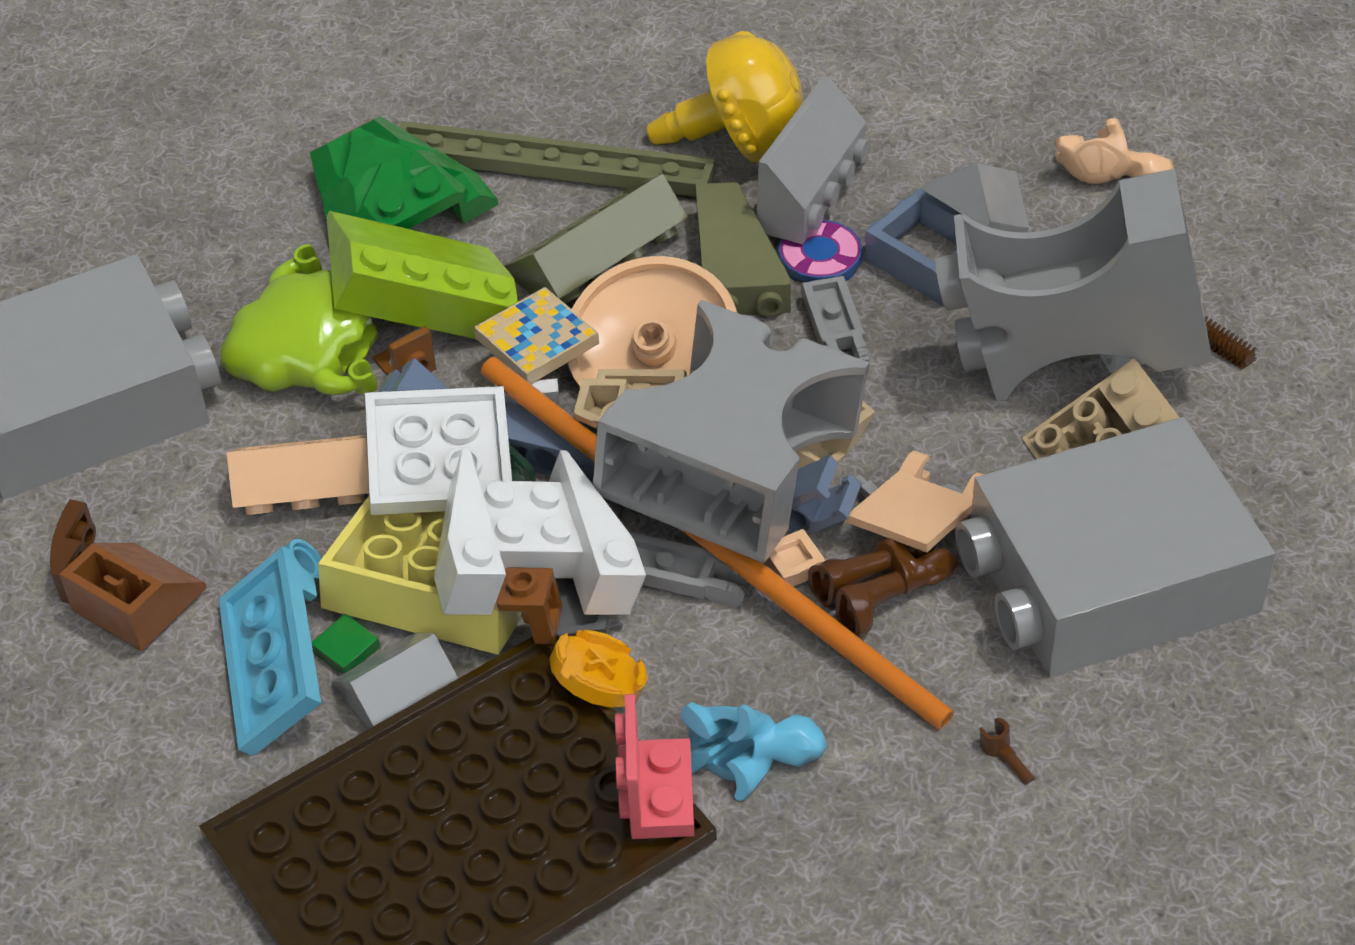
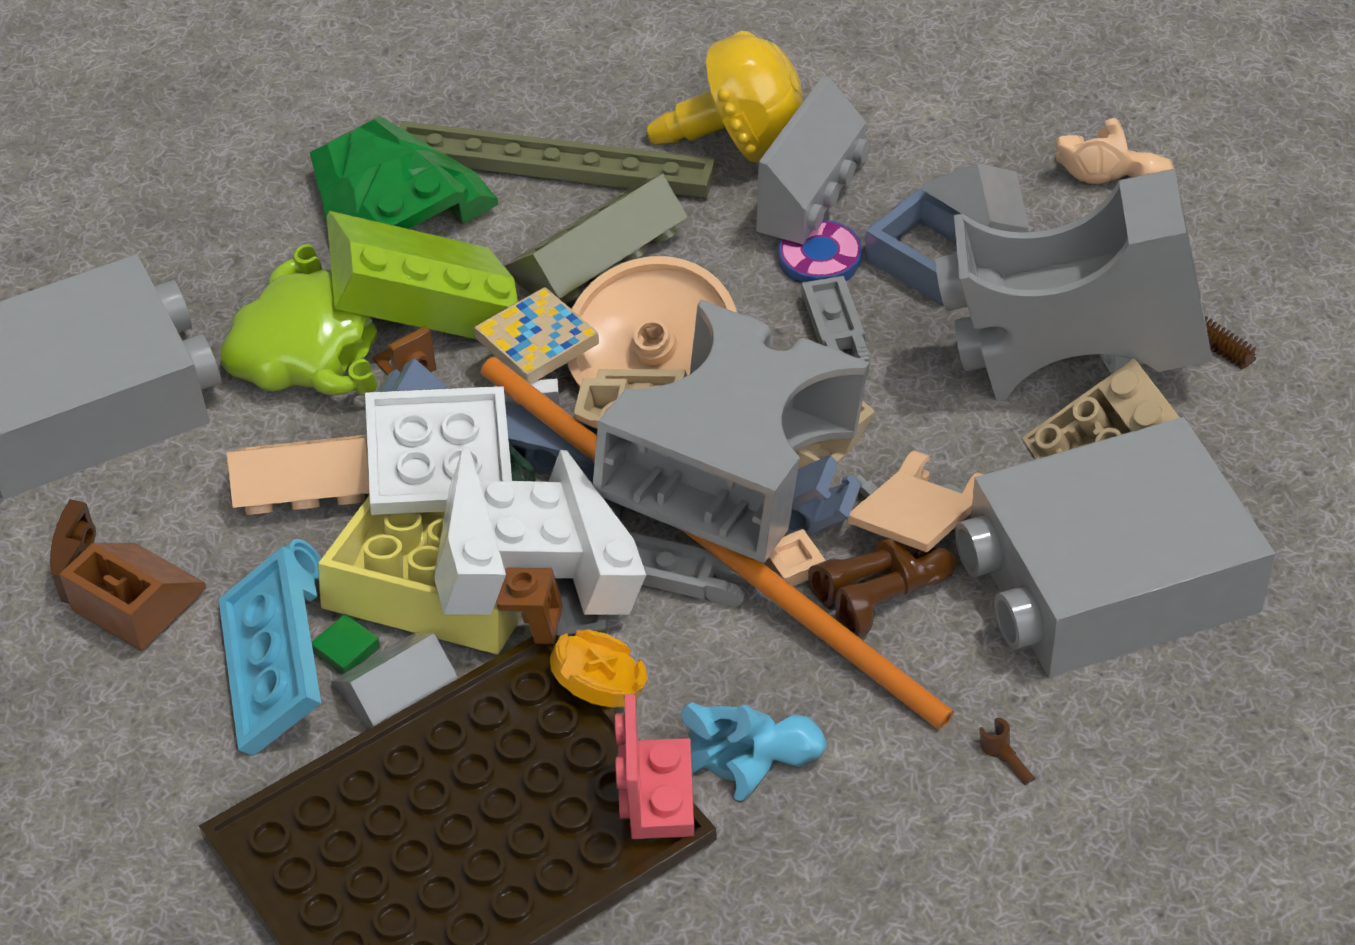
(739, 251): olive slope -> none

